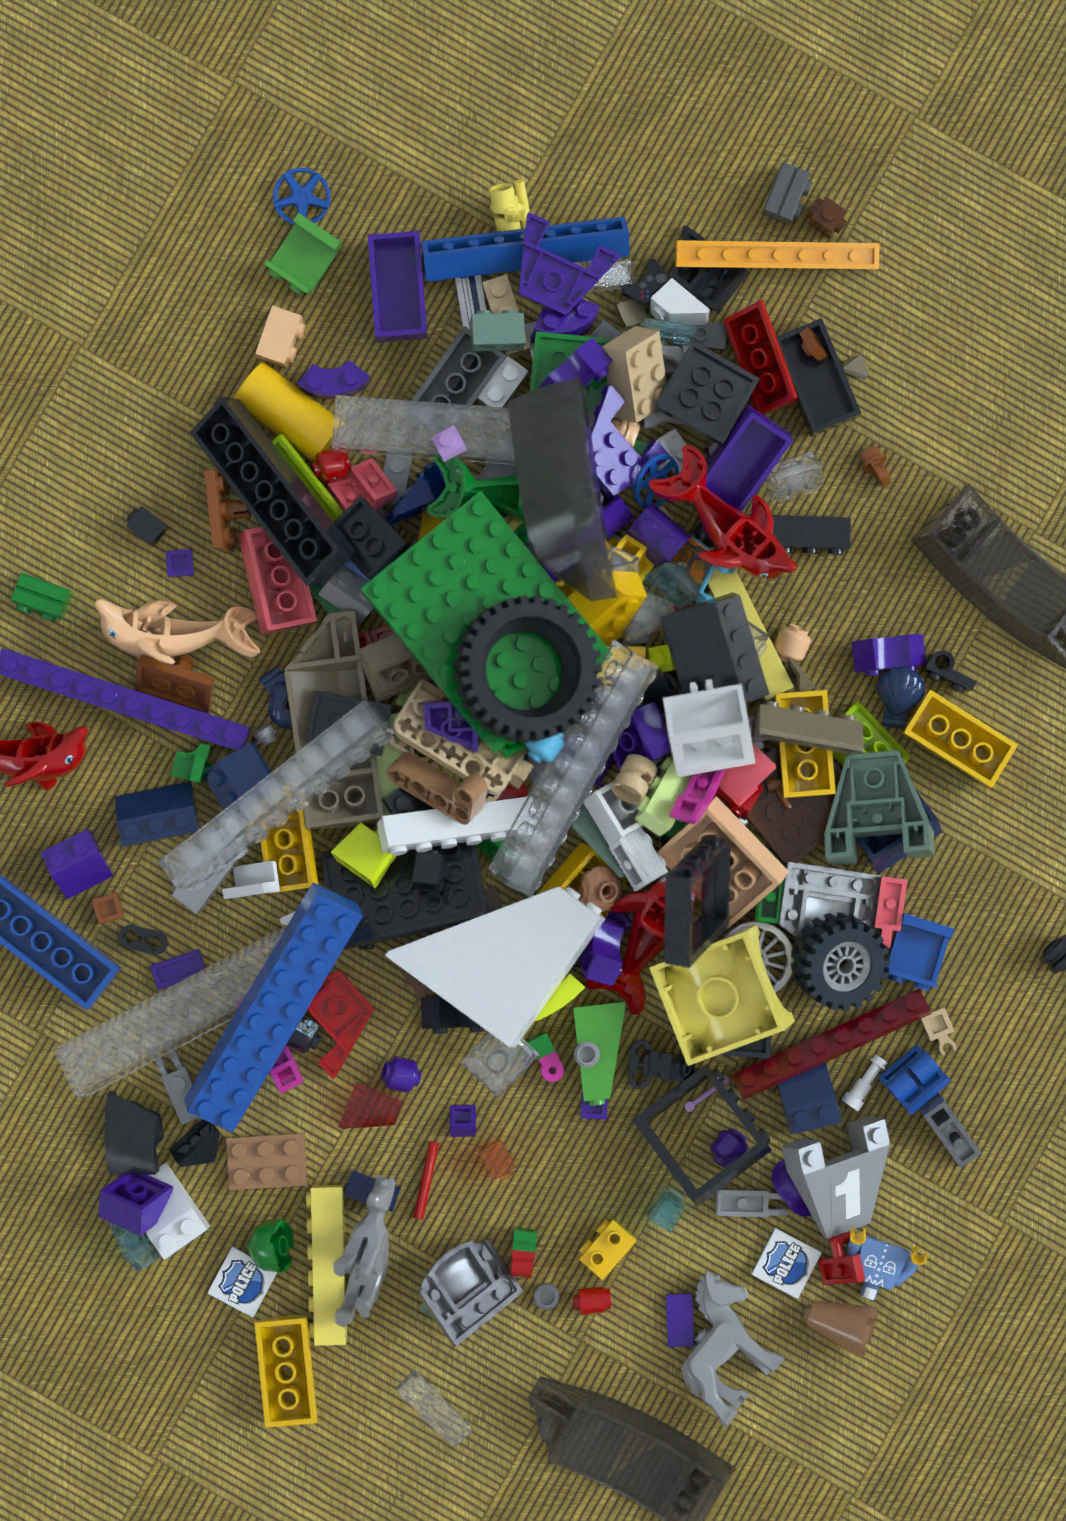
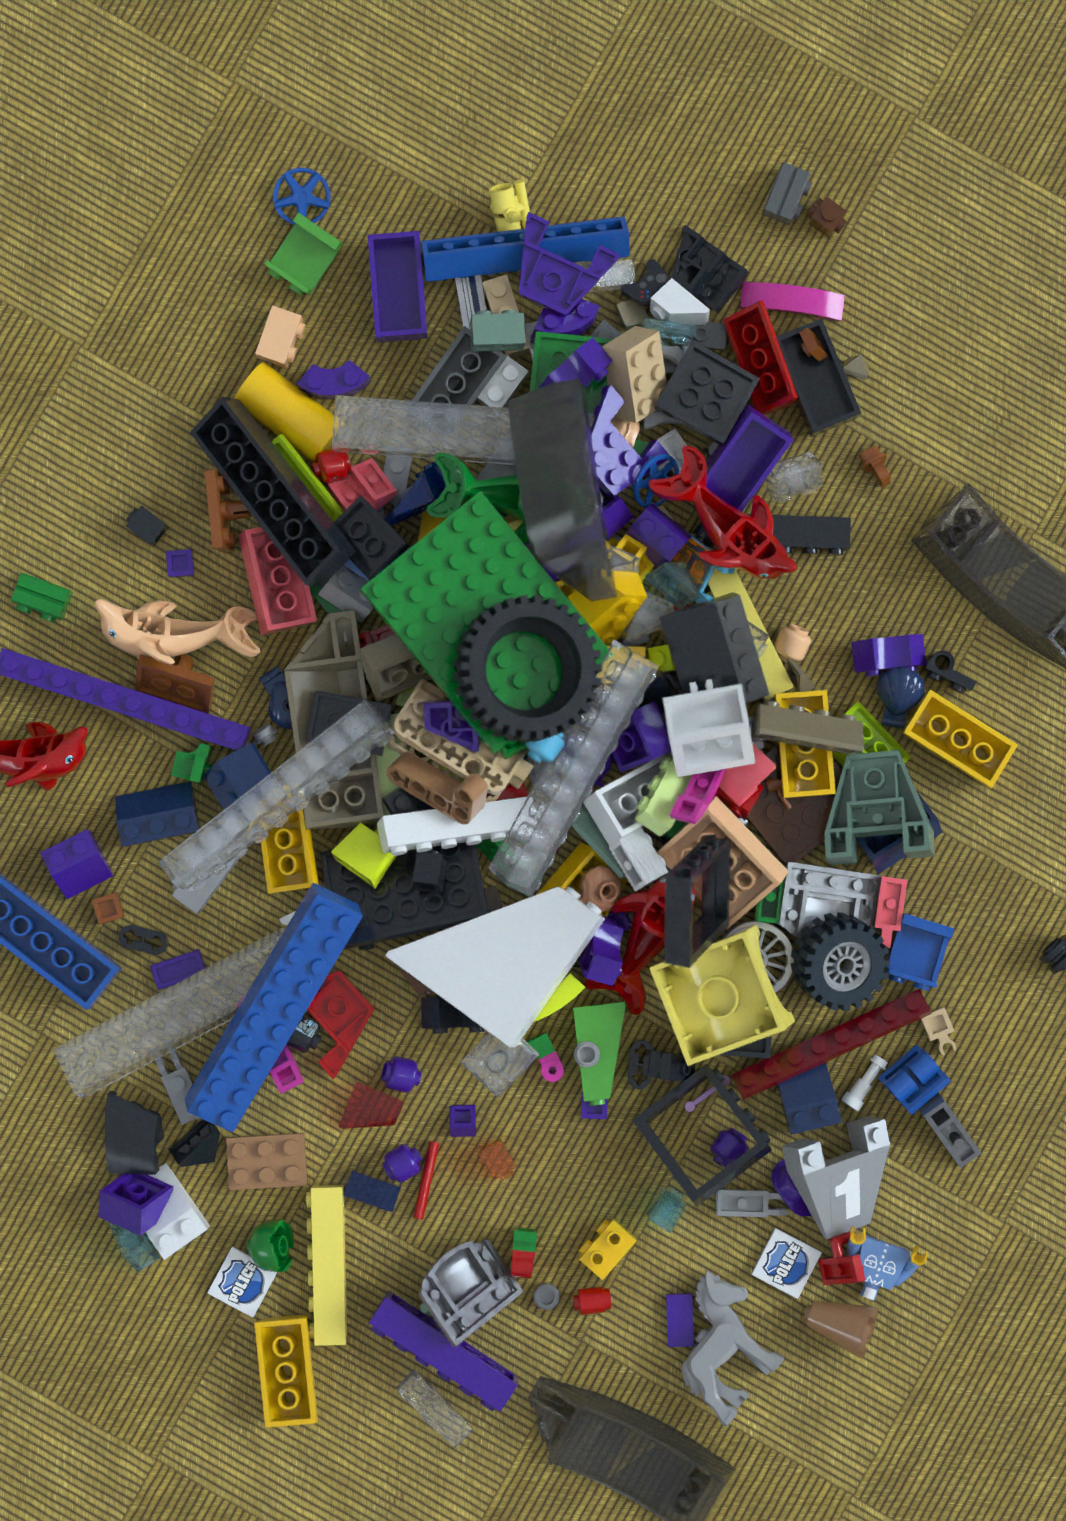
(253, 880): white panel -> none
(366, 1255): light grey animal -> none
(402, 1163): none -> dark purple head
(425, 1339): none -> dark purple brick
(448, 443): lavender plate -> none
(634, 779): tan wheel -> none
(777, 254): light orange plate -> none
(794, 299): none -> dark pink slope

